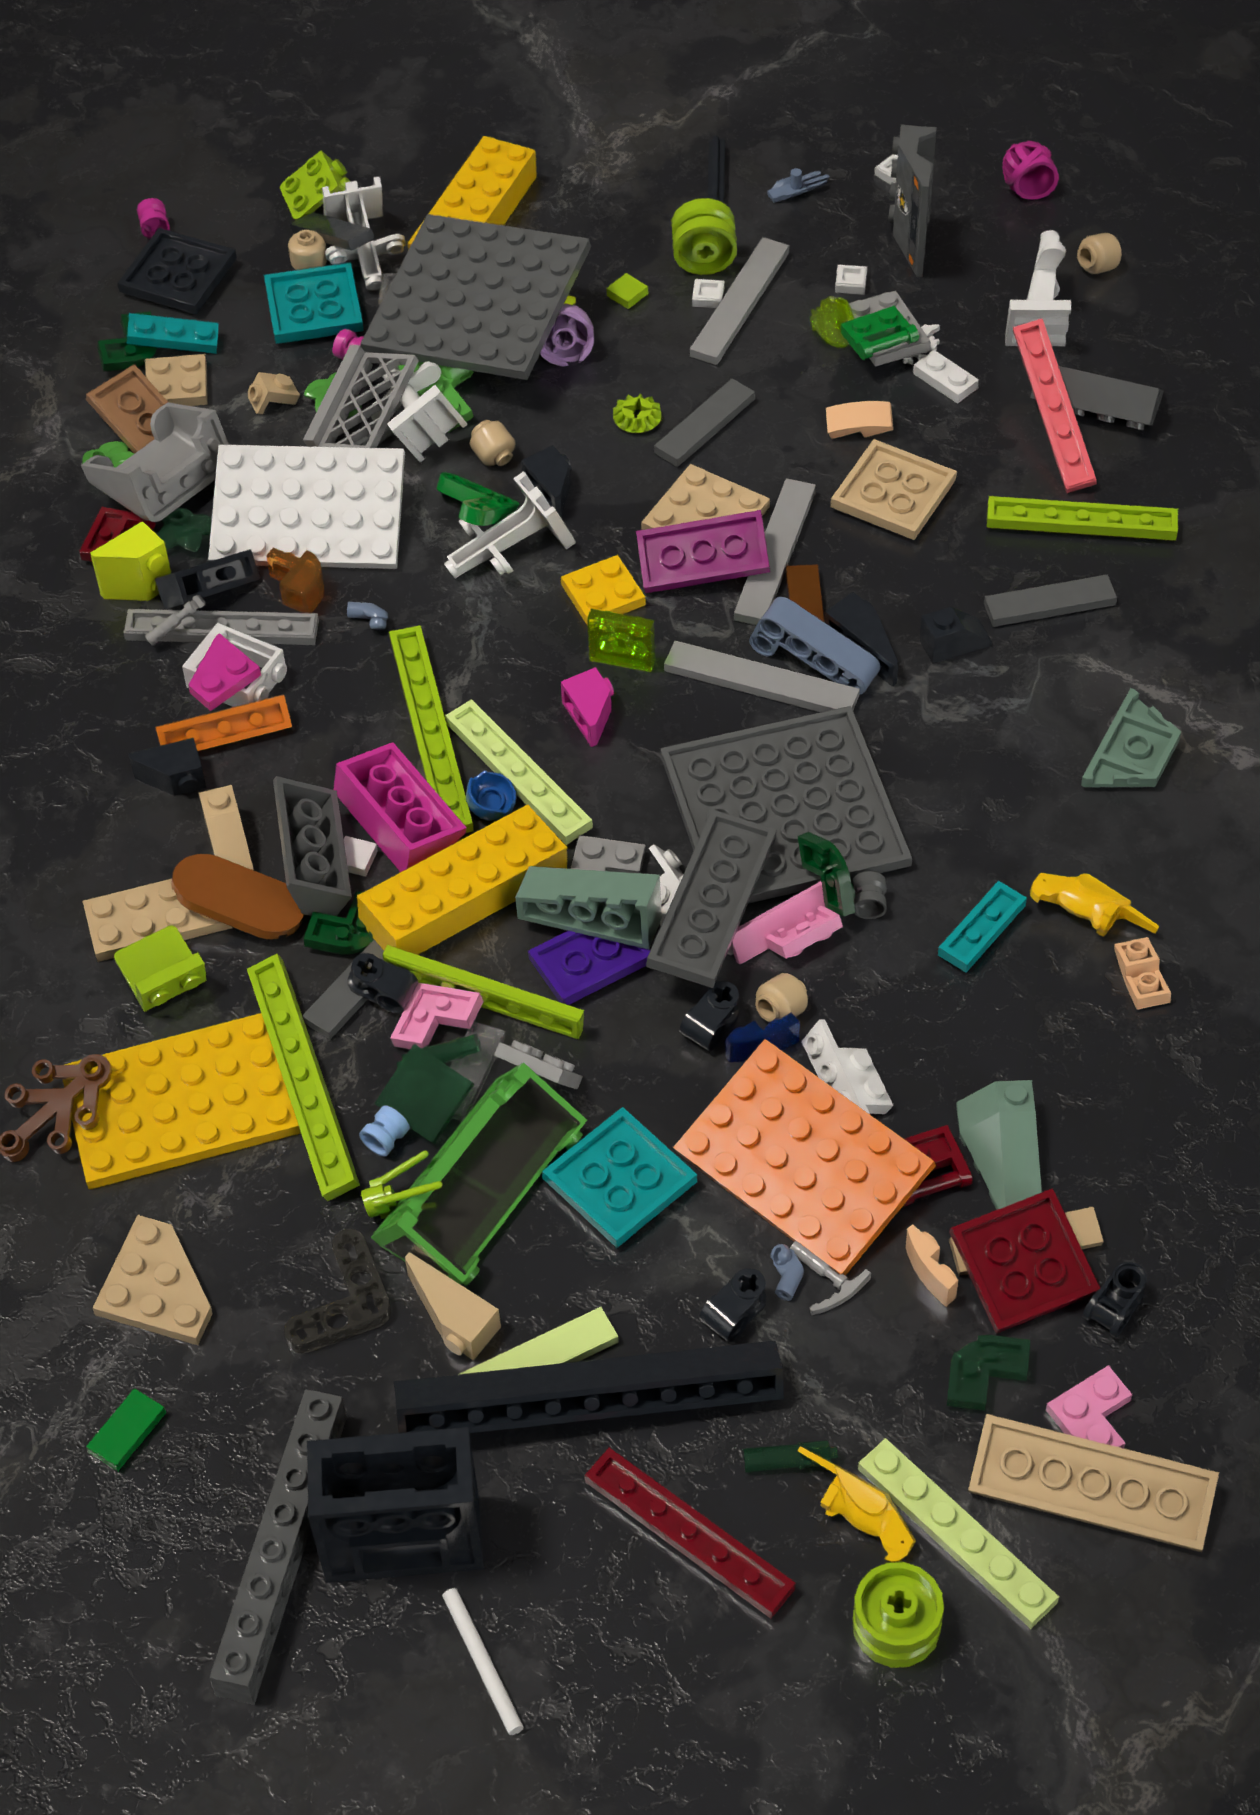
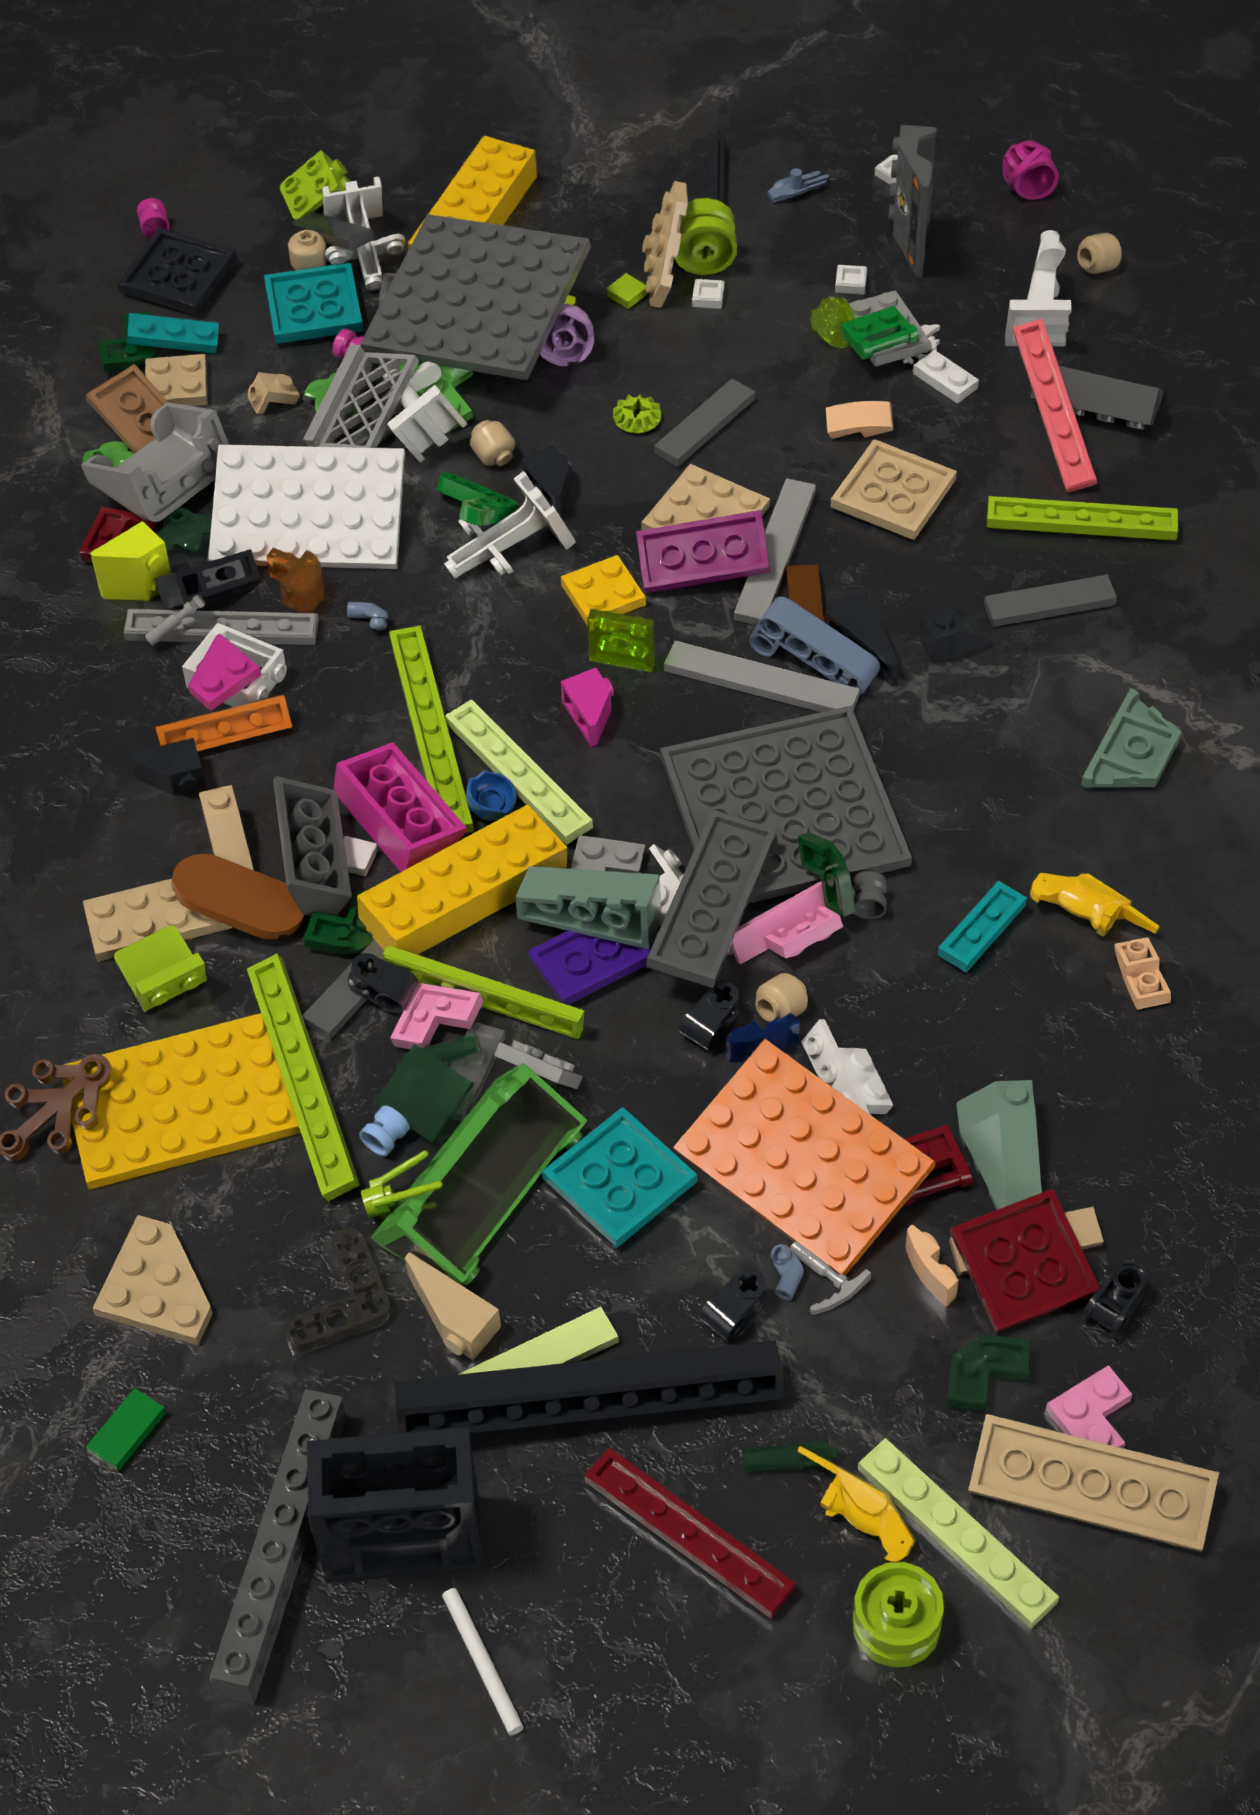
(664, 244): none -> tan plate
(739, 301): light grey tile -> none

